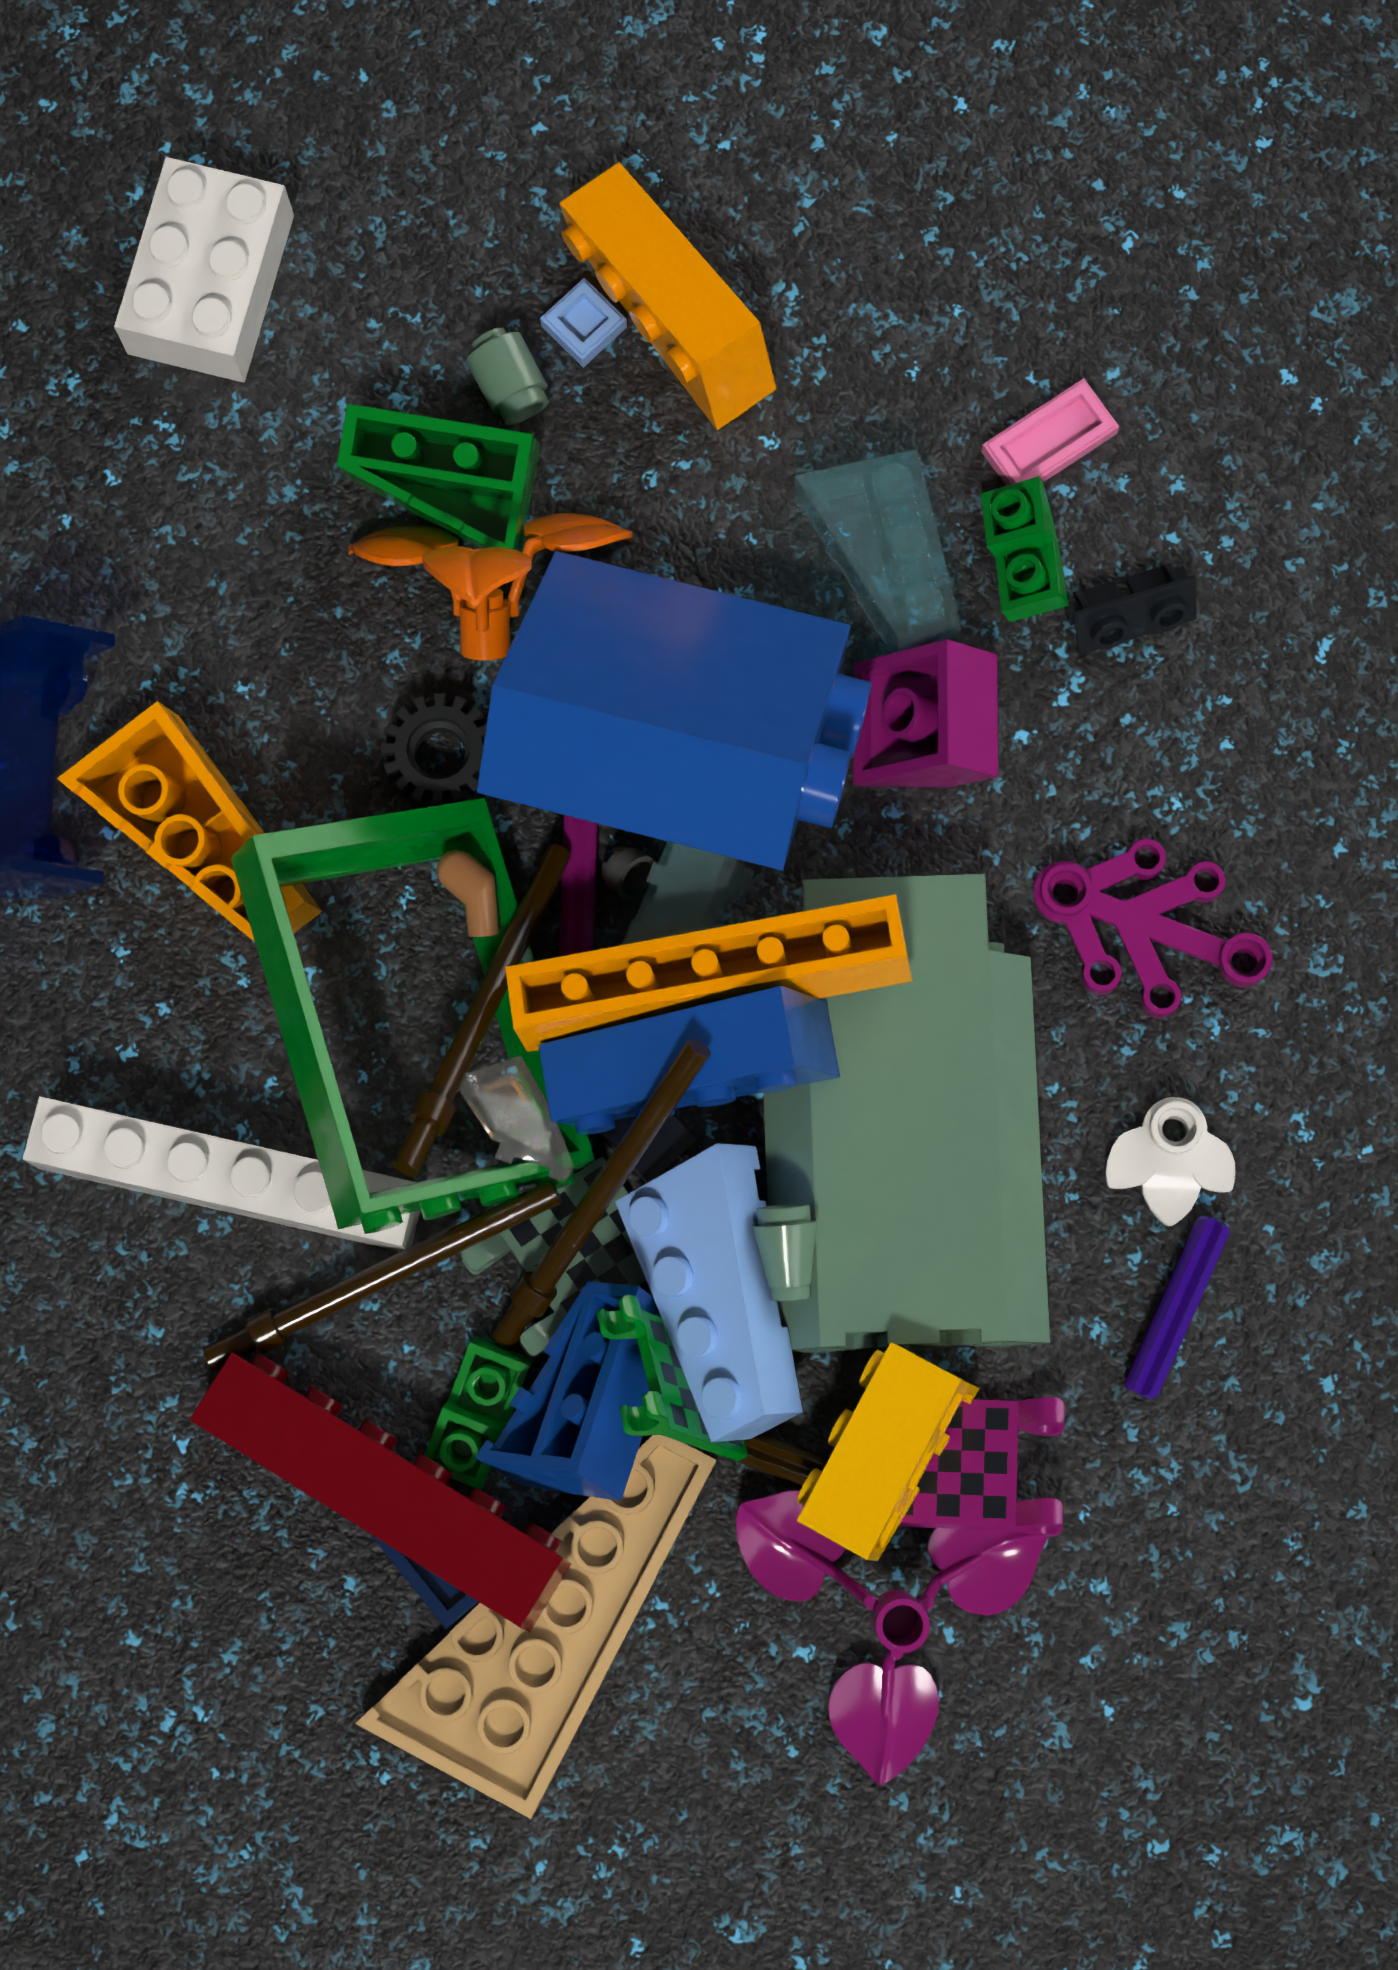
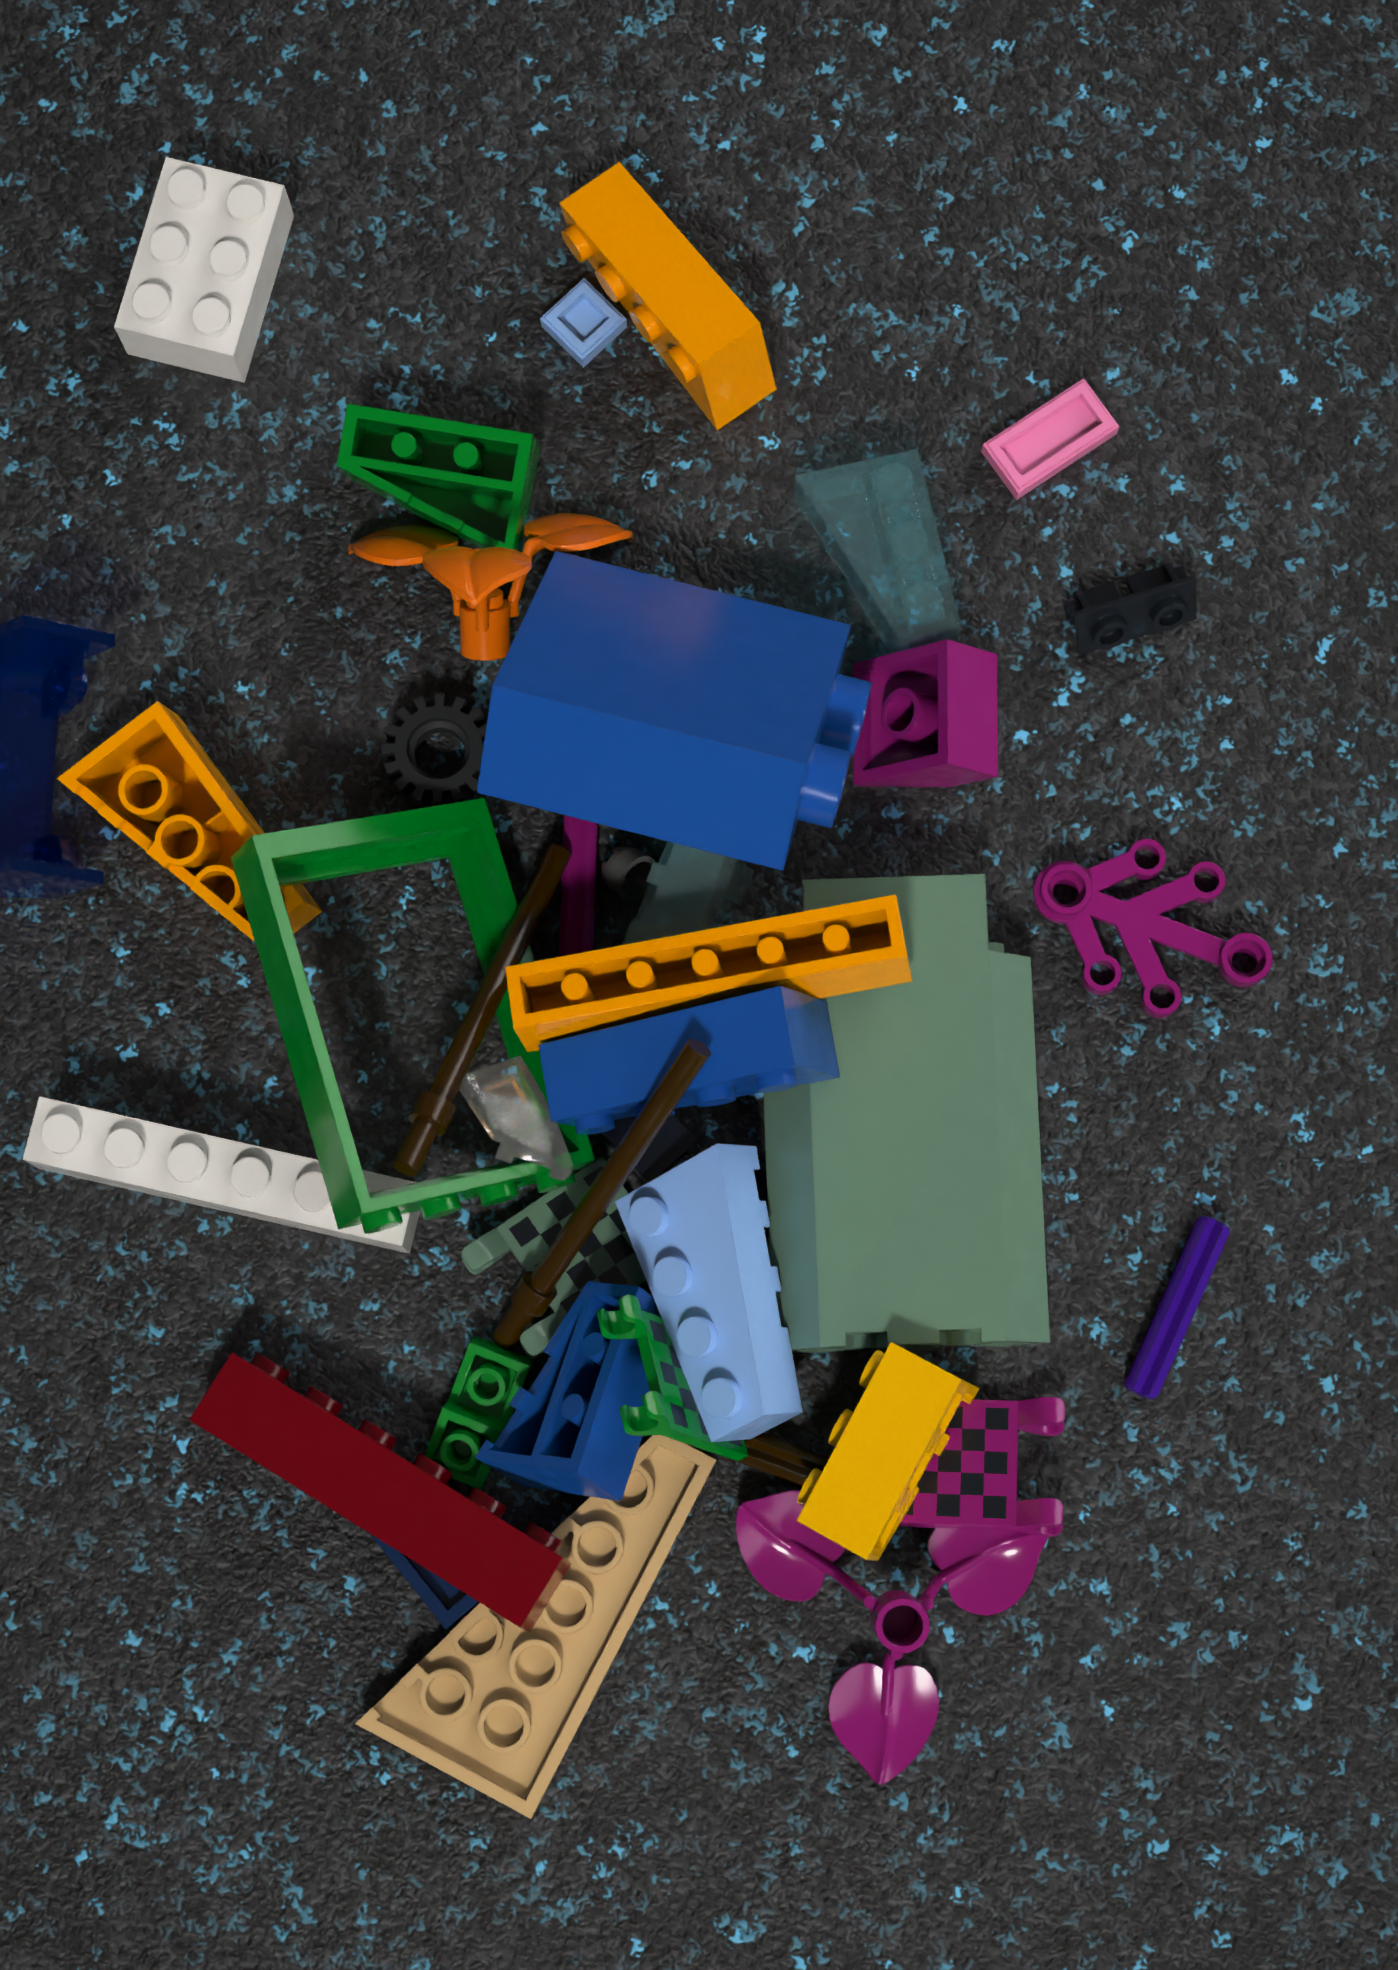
(270, 1328): dark brown bar -> none
(474, 888): medium nougat arm -> none
(508, 375): sand green brick -> none
(786, 1249): sand green cone -> none
(1024, 548): green slope -> none
(1171, 1170): white plate -> none

